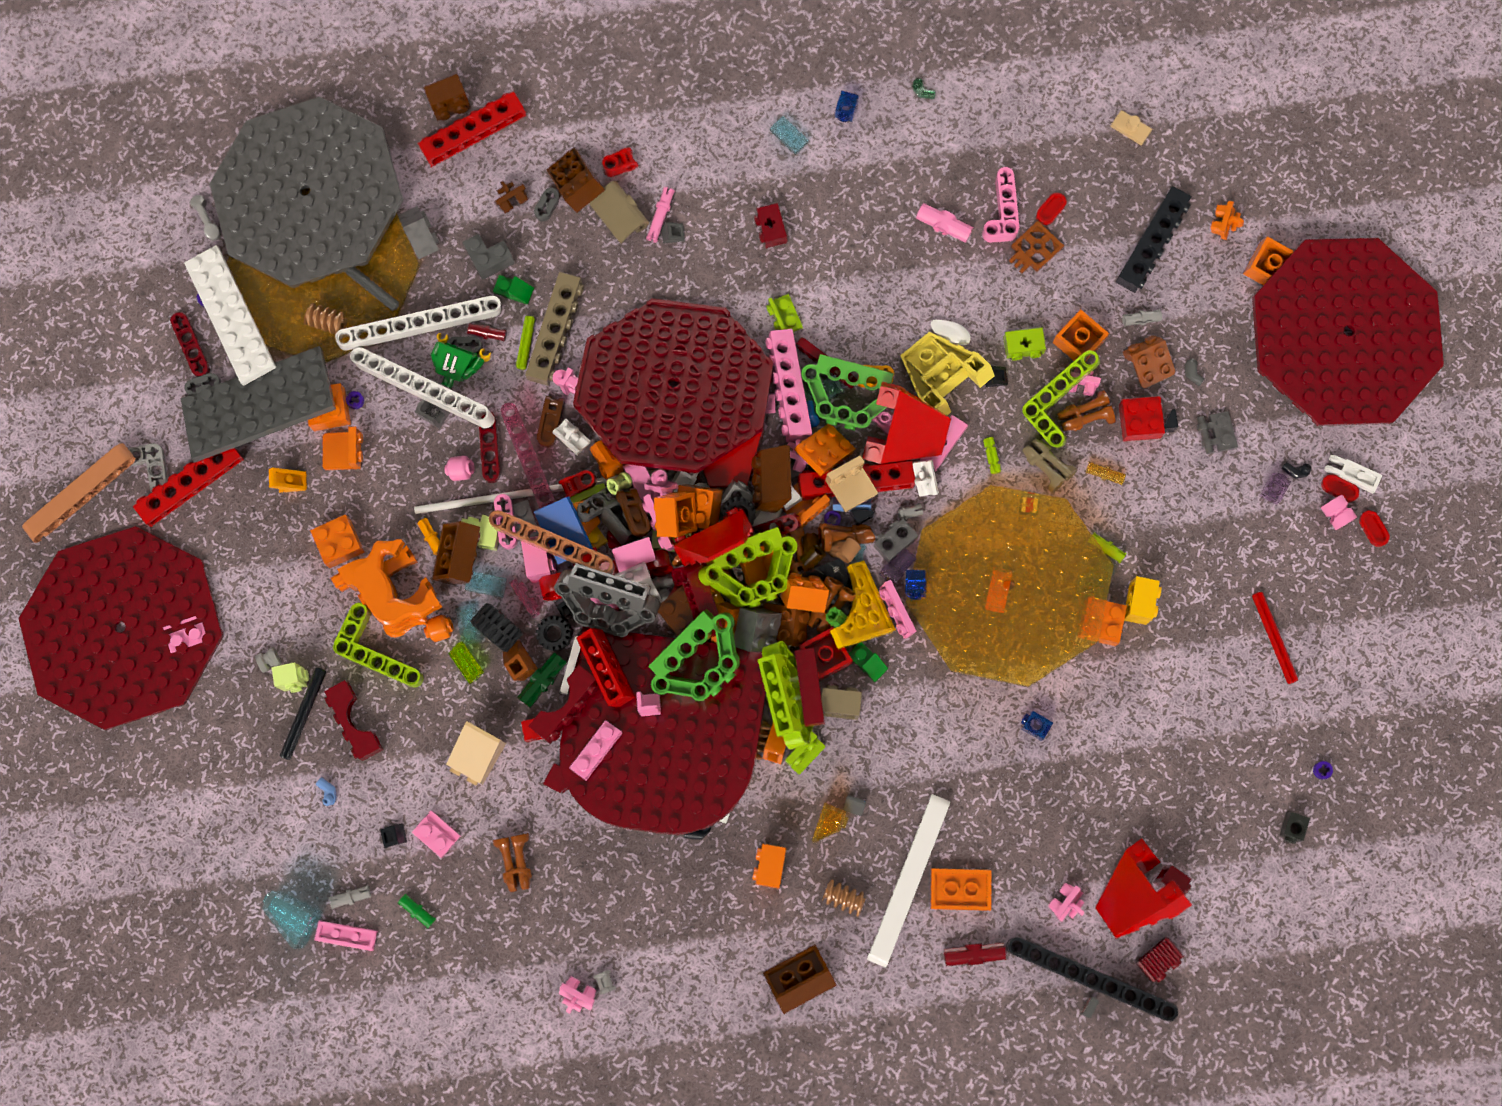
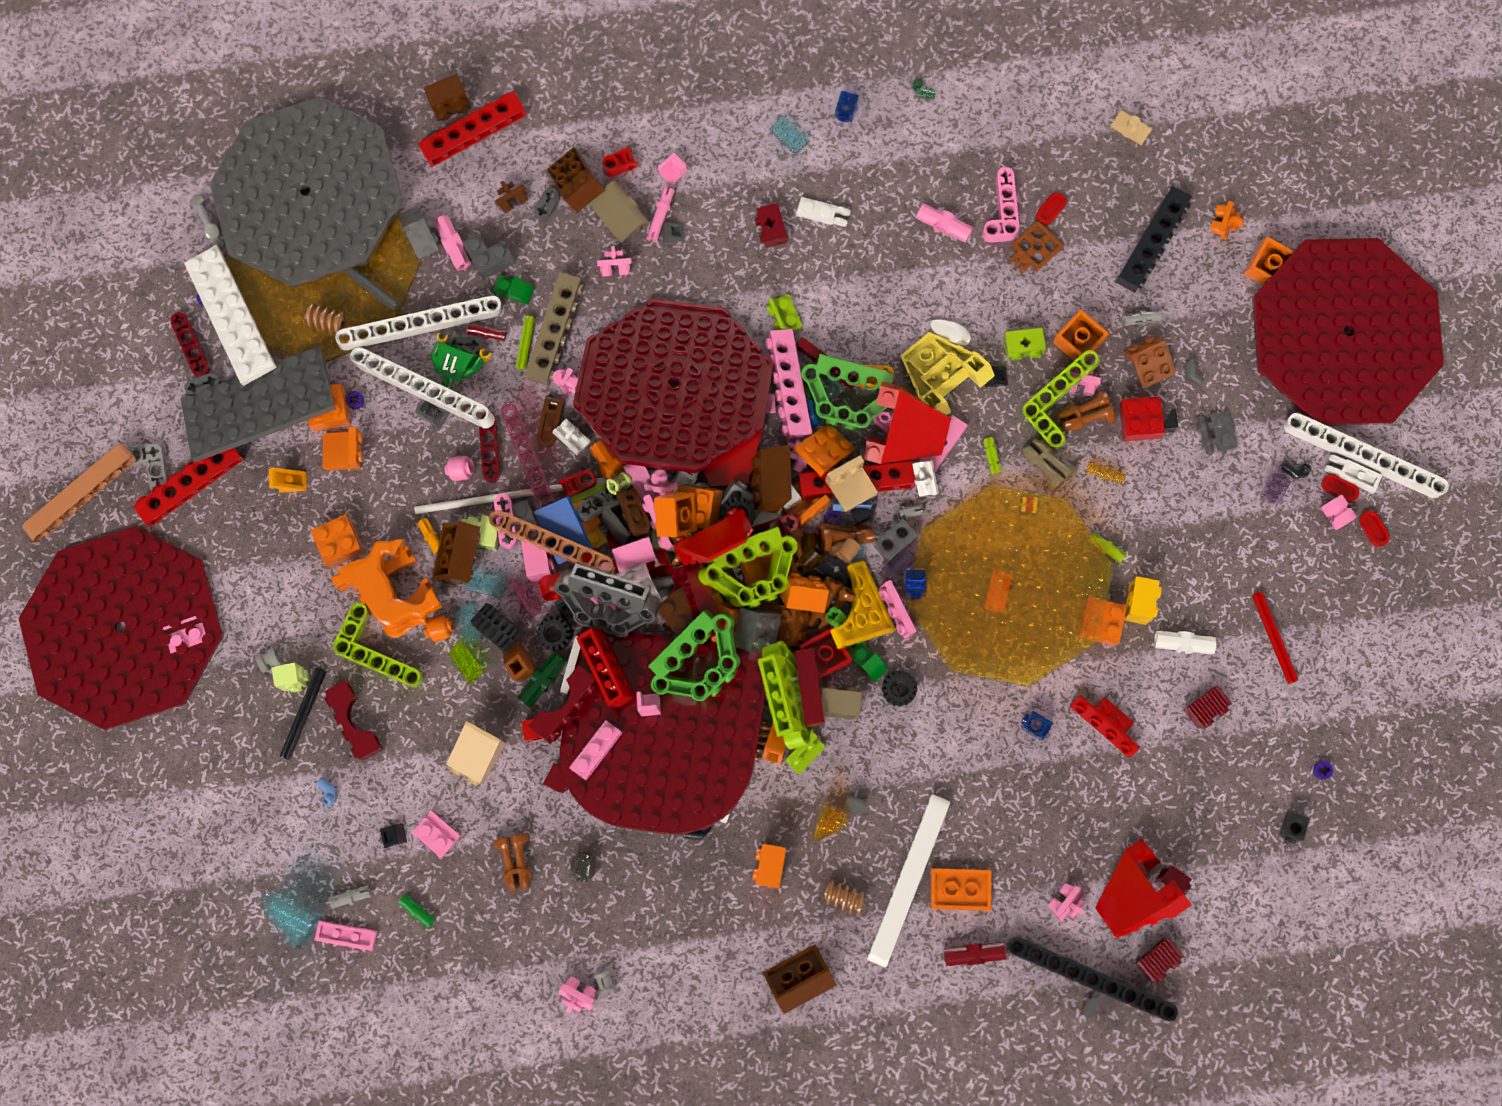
(452, 242): none -> bright pink piece
(583, 866): none -> clear smoke head
(623, 264): none -> bright pink hips
(672, 169): none -> bright pink panel
(821, 212): none -> white hinge
(903, 677): none -> black tyre
(1108, 721): none -> red bracket
(1185, 642): none -> white piece
(1207, 707): none -> dark red brick
(1374, 455): none -> white beam

